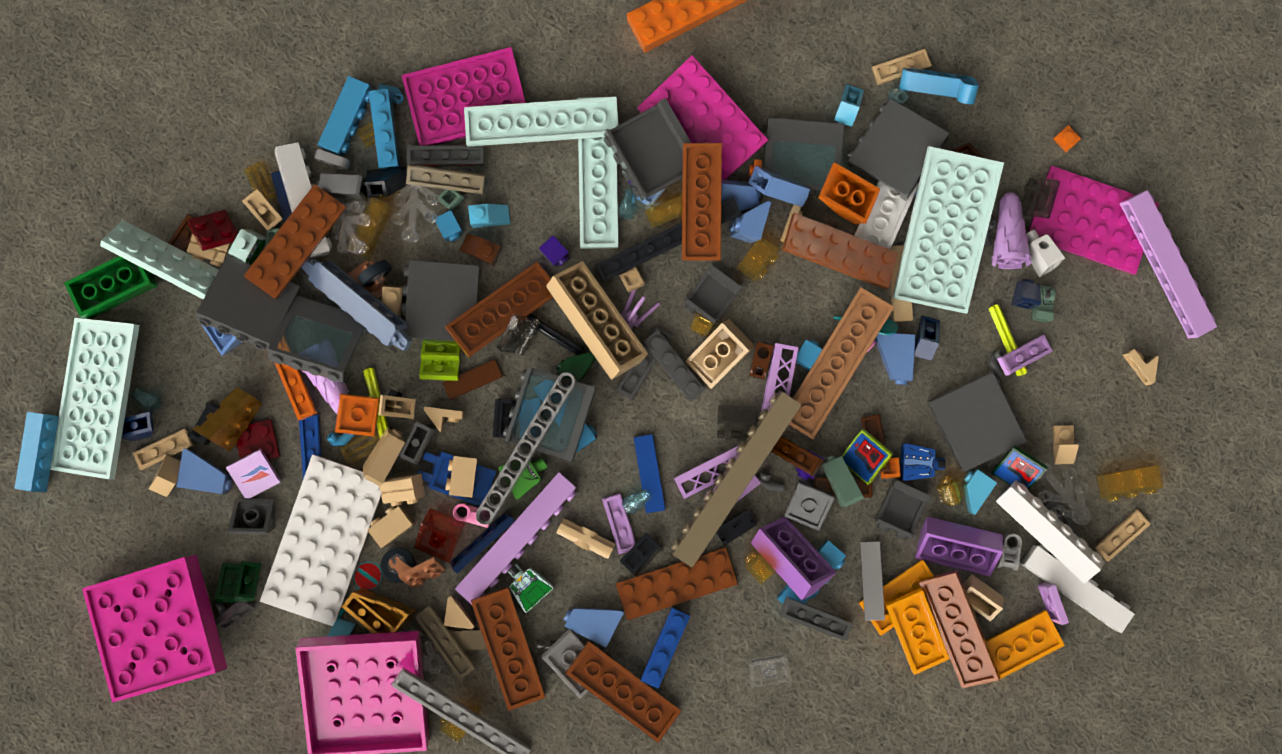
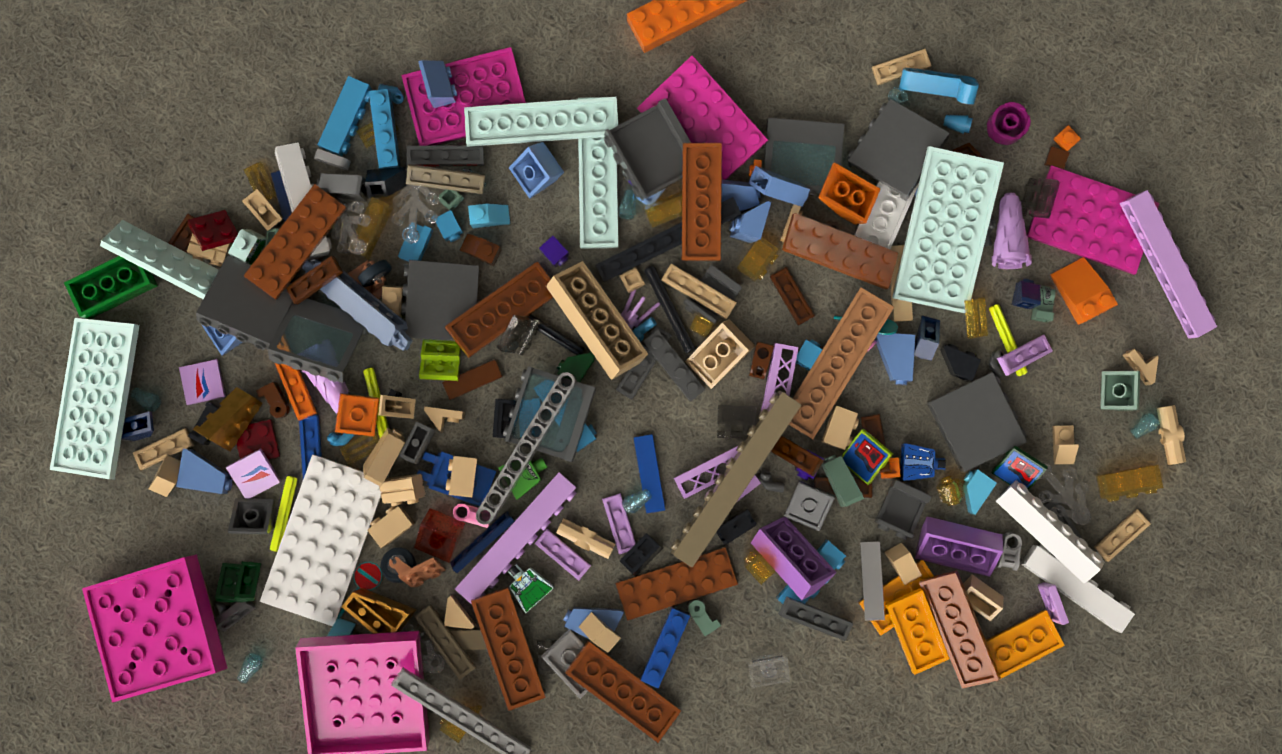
(36, 452): dark azure brick -> none
(202, 382): none -> lavender tile
(250, 666): none -> clear light blue cone
(278, 405): none -> reddish brown leg
(284, 512): none -> neon yellow axle
(314, 280): none -> reddish brown tile
(416, 250): none -> dark azure panel
(437, 82): none -> medium blue slope
(536, 169): none -> medium blue slope
(562, 554): none -> lavender tile
(599, 632): none -> tan slope
(643, 328): none -> dark azure arm
(669, 309): none -> black axle
(698, 291): none -> tan tile
(698, 613): none -> sand green leg
(792, 296): none -> reddish brown tile
(840, 427): none -> tan brick
(849, 105): medium azure slope -> none
(903, 563): none -> tan slope
(959, 123): none -> dark azure cone
(959, 363): none -> black slope
(971, 307): none -> clear yellow tile
(1018, 123): none -> magenta brick
(1044, 253): white torso -> none
(1056, 157): none -> reddish brown tile
(1083, 290): none -> orange slope
(1120, 390): none -> sand green slope
(1145, 425): none -> clear light blue cone
(1171, 434): none -> tan piece

